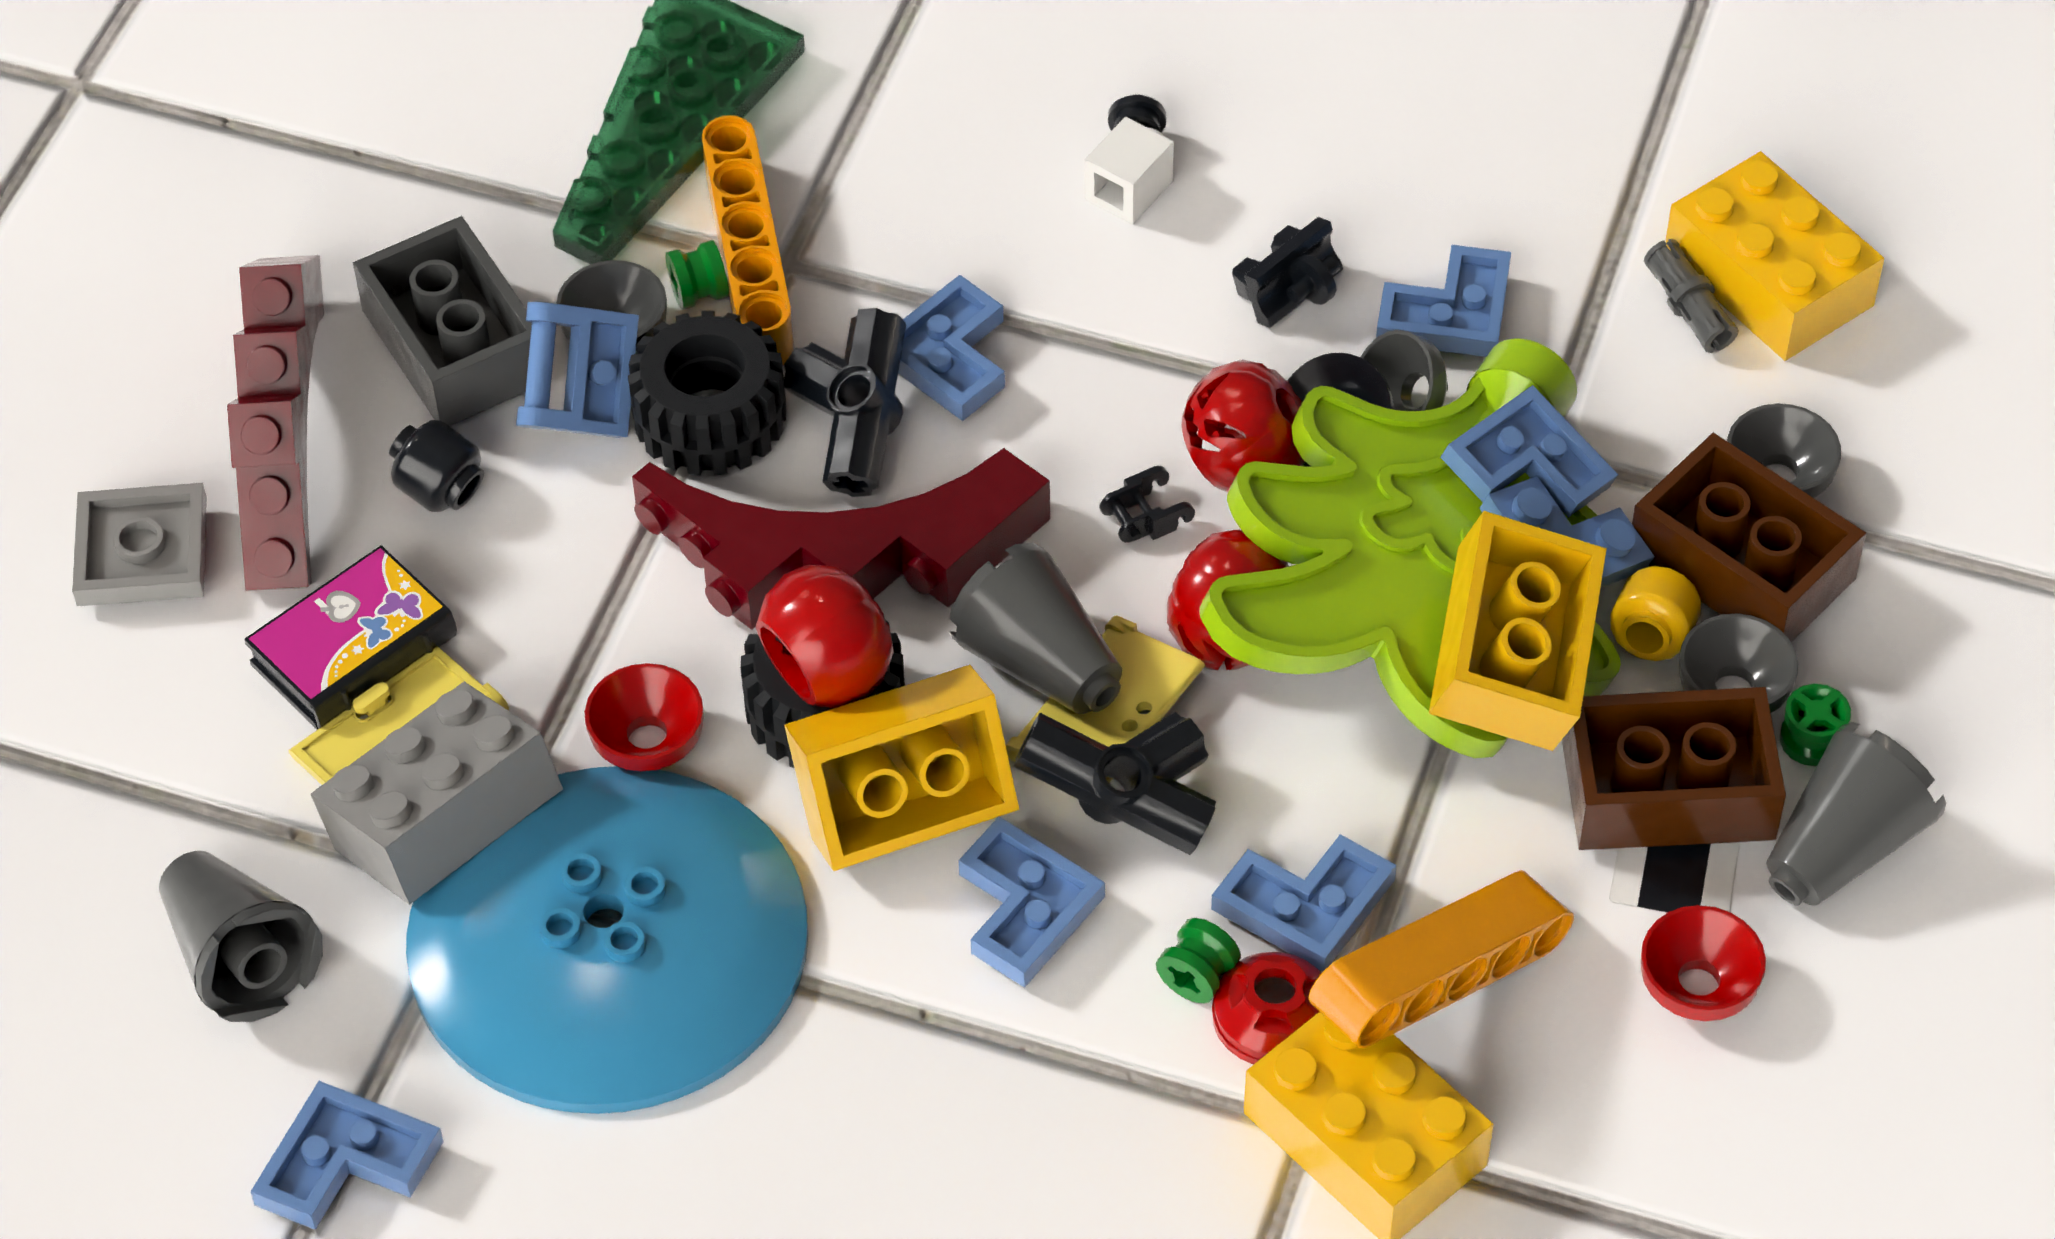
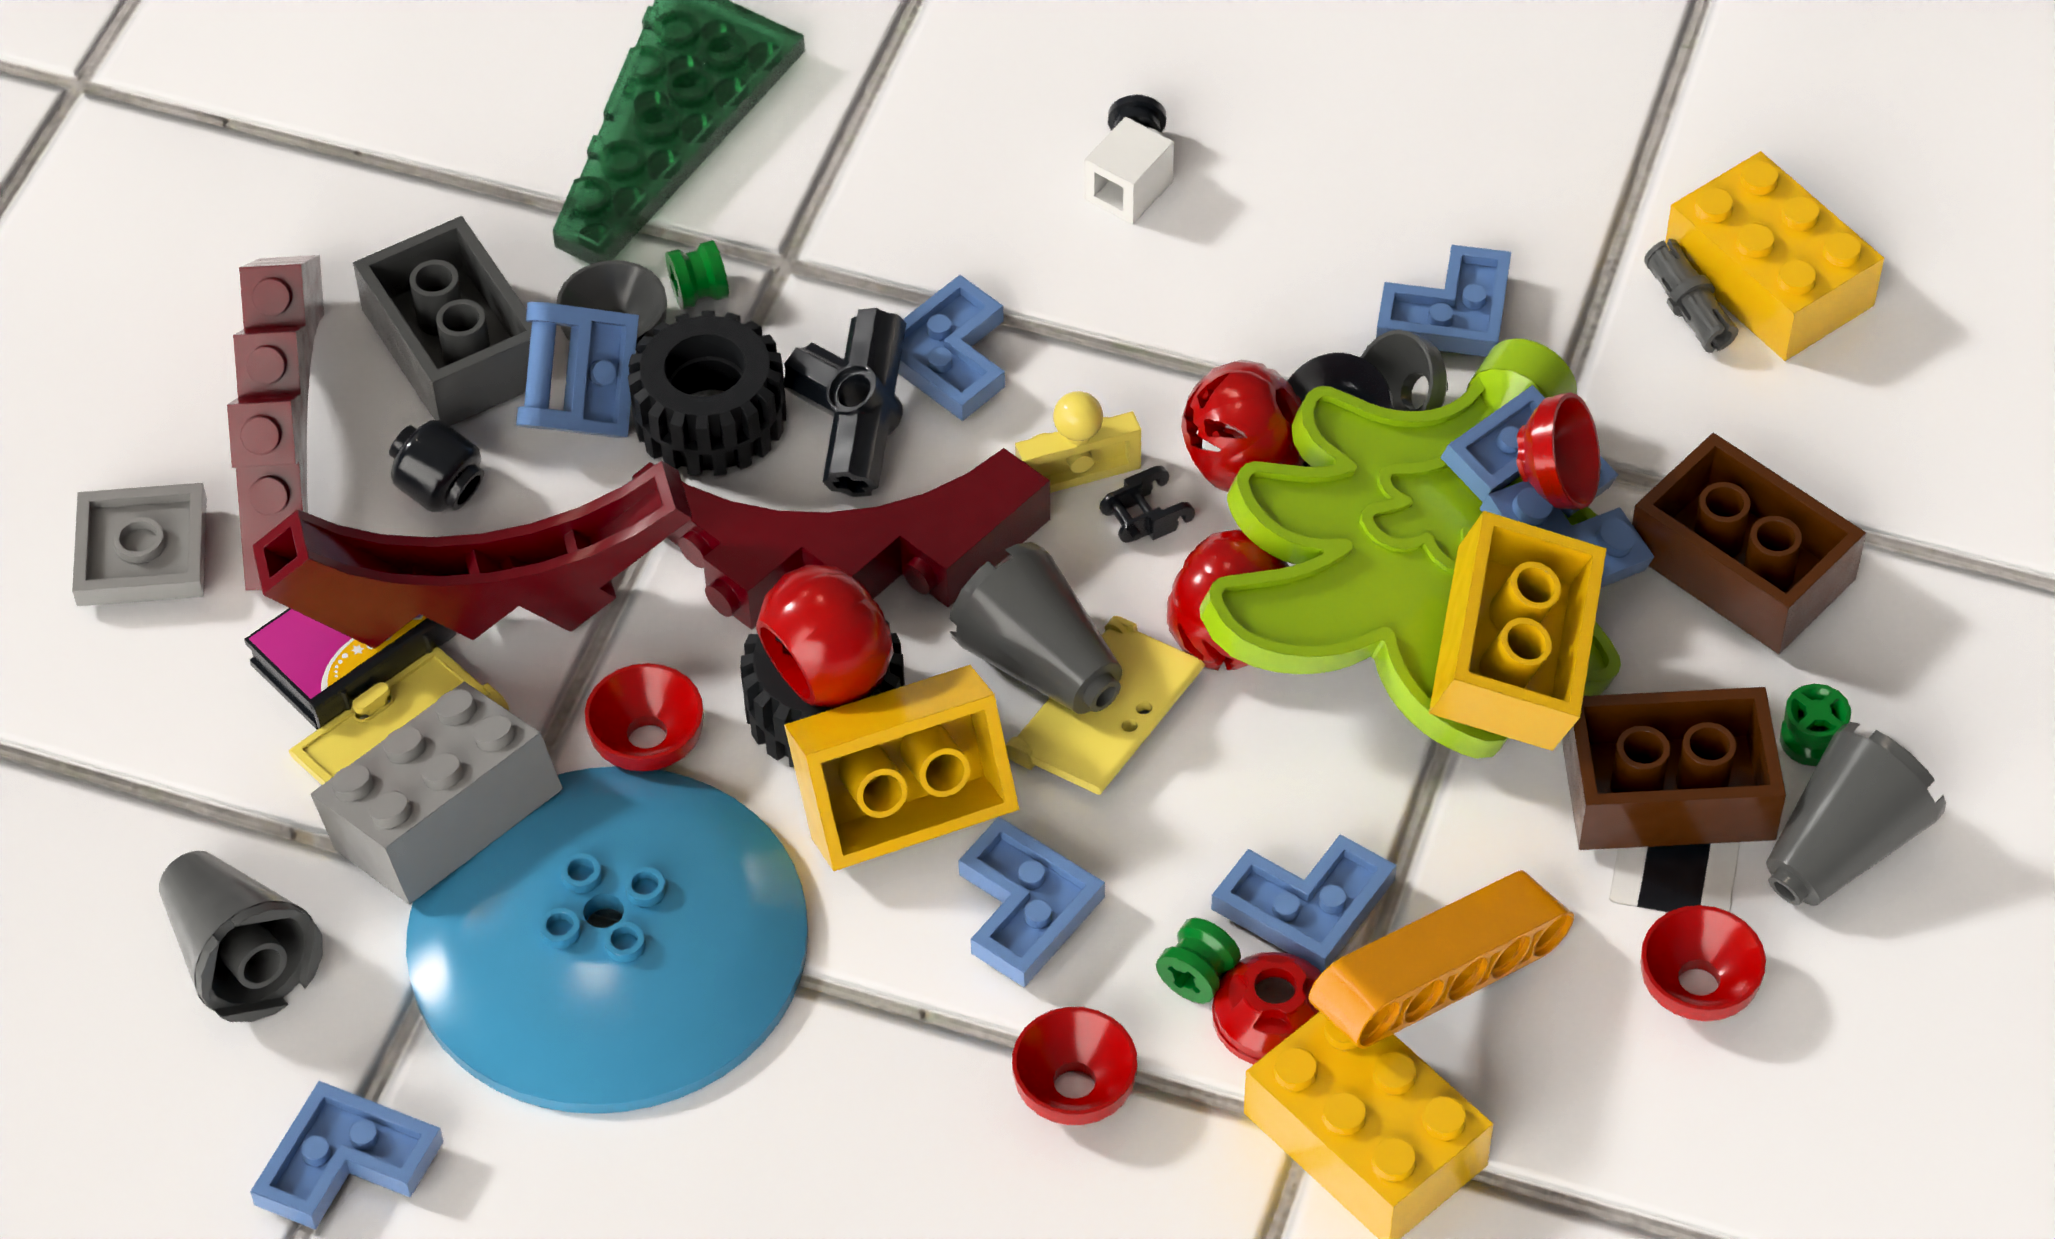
(552, 567): none -> dark red arch
(746, 229): light orange beam -> none
(1080, 1042): none -> red piece
(1085, 444): none -> light yellow plate
(1143, 766): black piece -> none
(1295, 271): black hips -> none
(1561, 452): none -> red piece
(1655, 613): yellow head -> none
(1740, 648): dark grey piece -> none
(1793, 439): dark grey piece -> none

